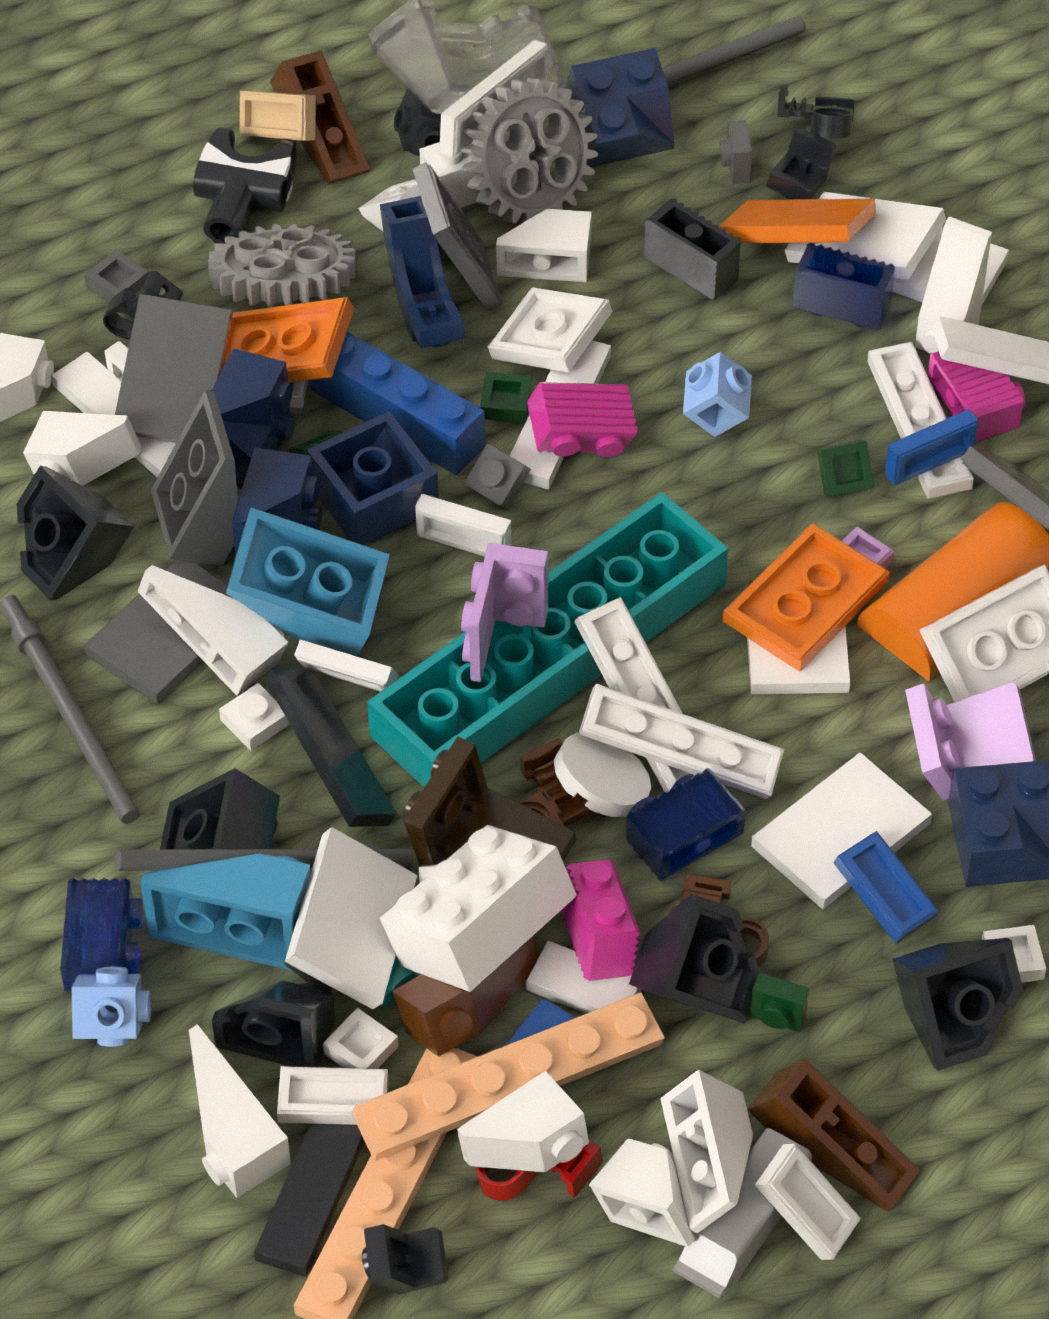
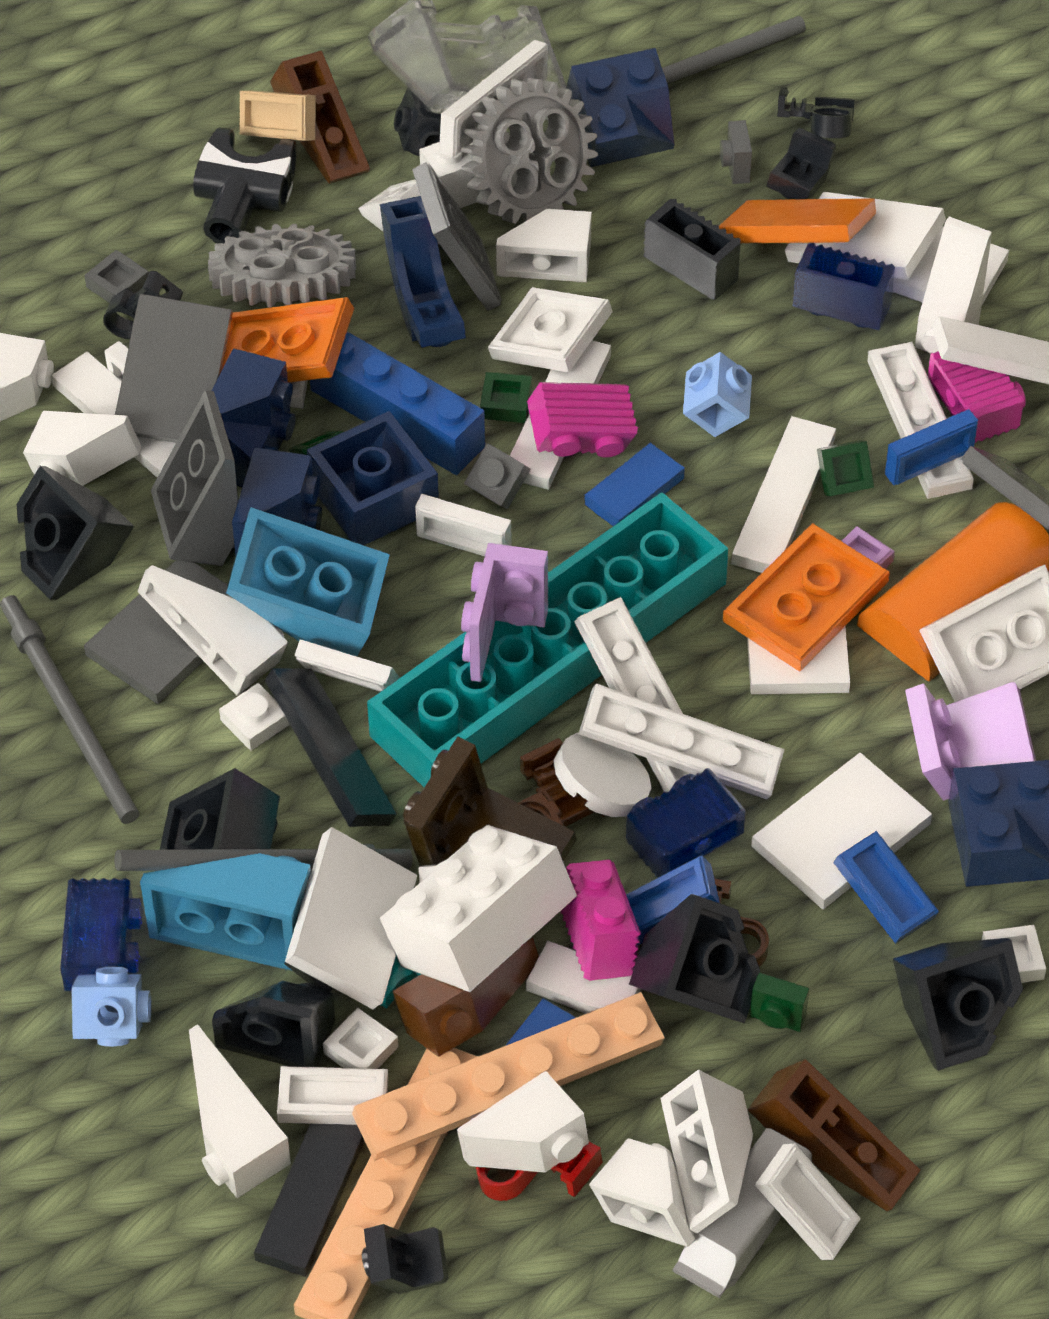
(634, 484): none -> blue tile
(662, 895): none -> blue tile
(782, 495): none -> white tile

